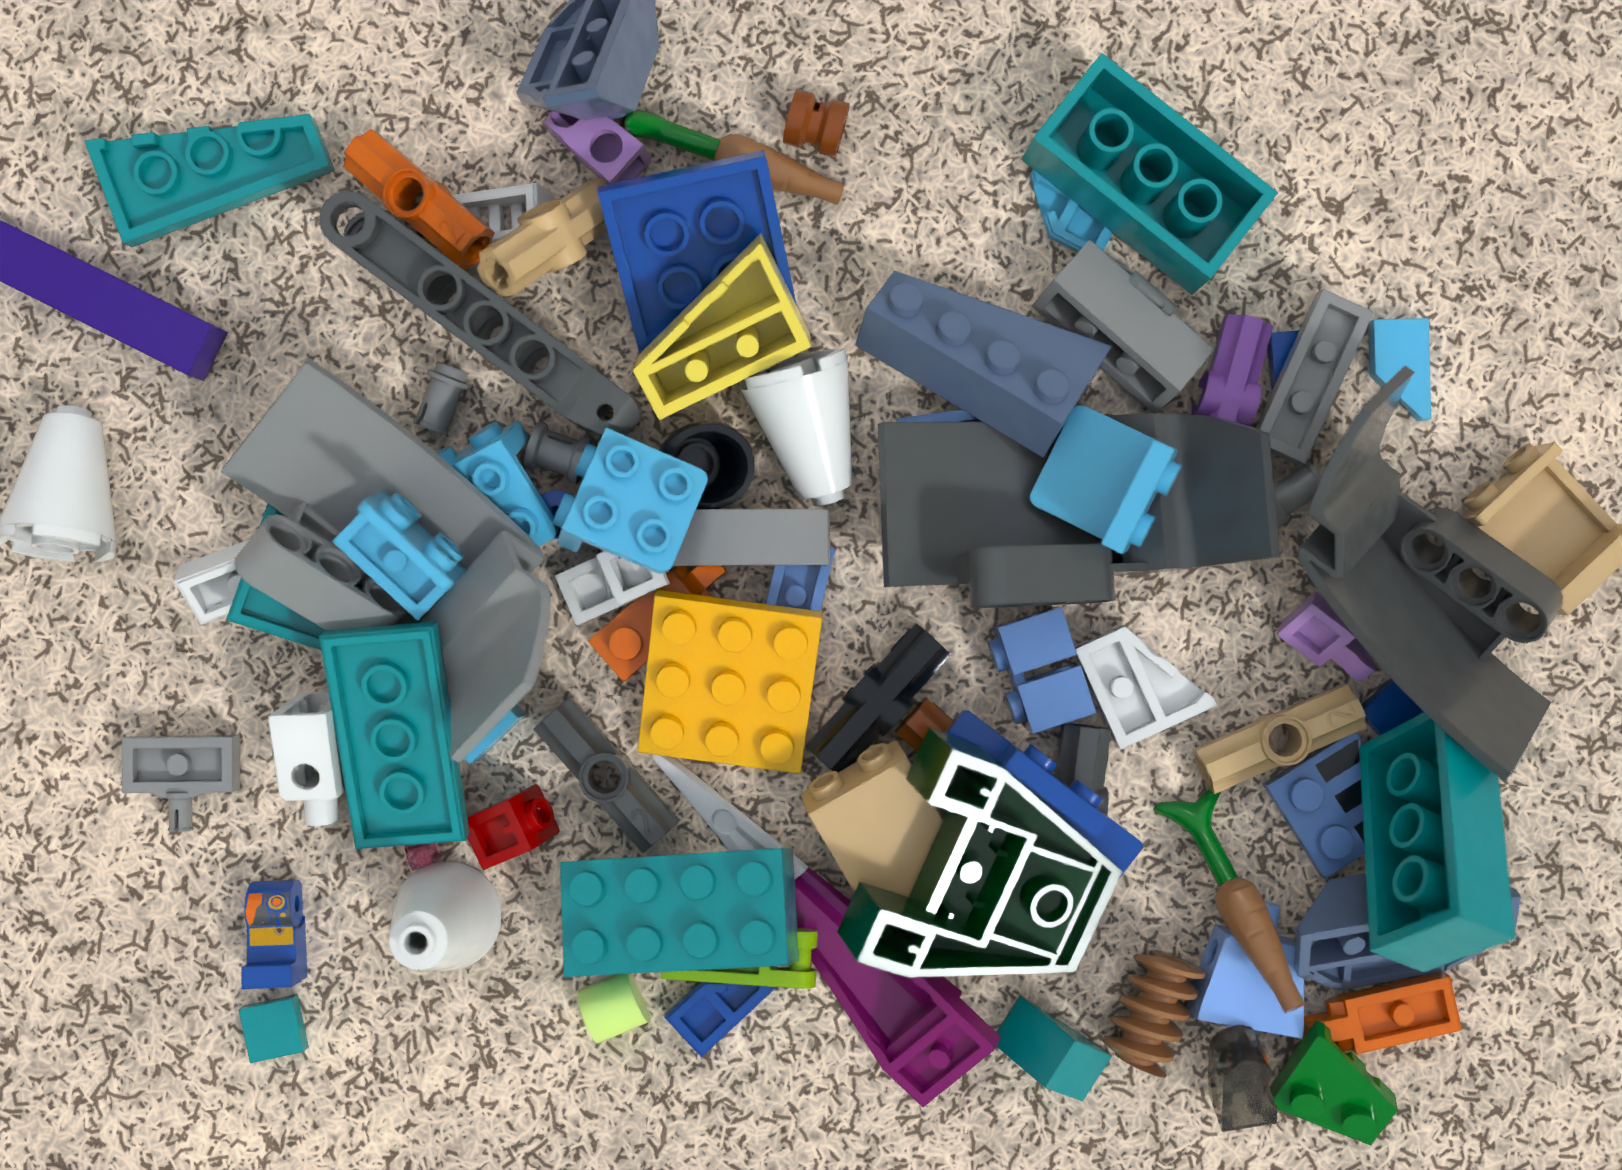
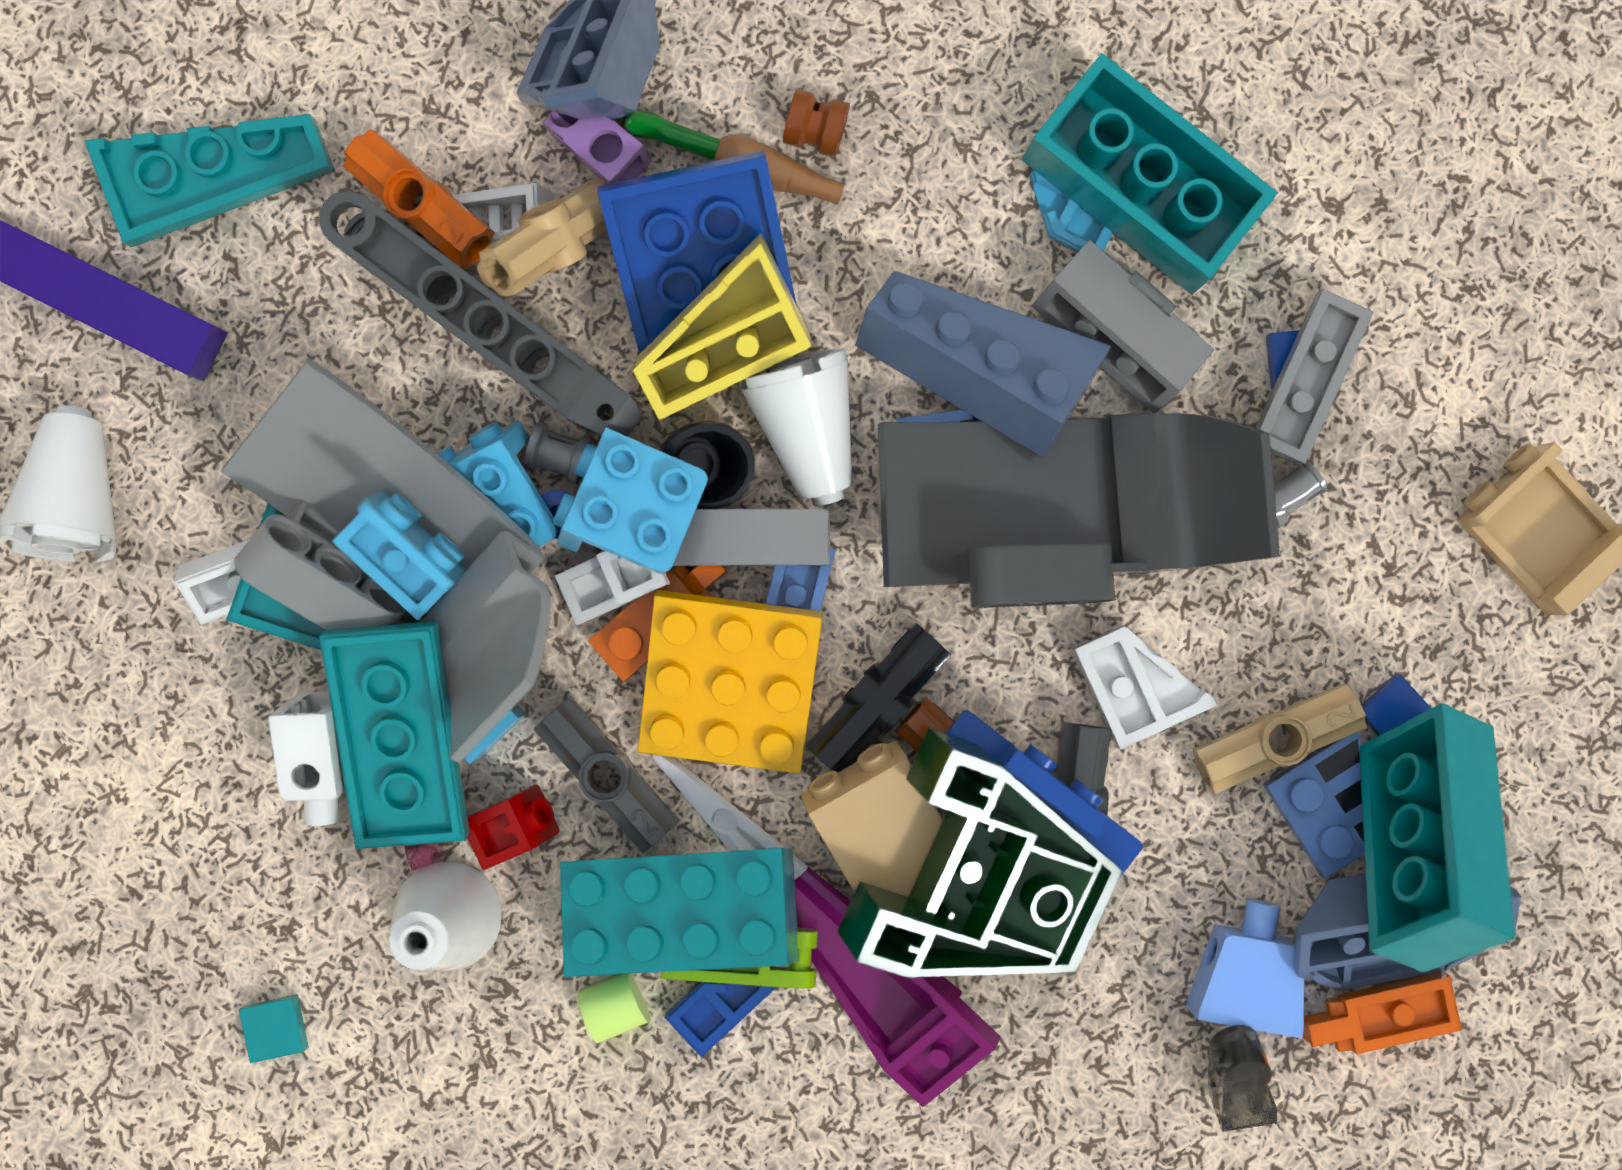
(180, 770): light grey plate -> none
(274, 935): blue leg -> none
(441, 397): light grey pin -> none
(1050, 696): medium blue piece -> none
(1051, 1050): teal slope -> none
(1105, 478): medium azure bracket -> none
(1154, 1010): medium nougat piece -> none
(1233, 376): medium lavender piece -> none
(1237, 900): medium nougat piece -> none
(1323, 636): lavender plate -> none
(1333, 1089): green wing -> none
(1401, 344): medium azure tile -> none
(1421, 602): dark grey beam -> none

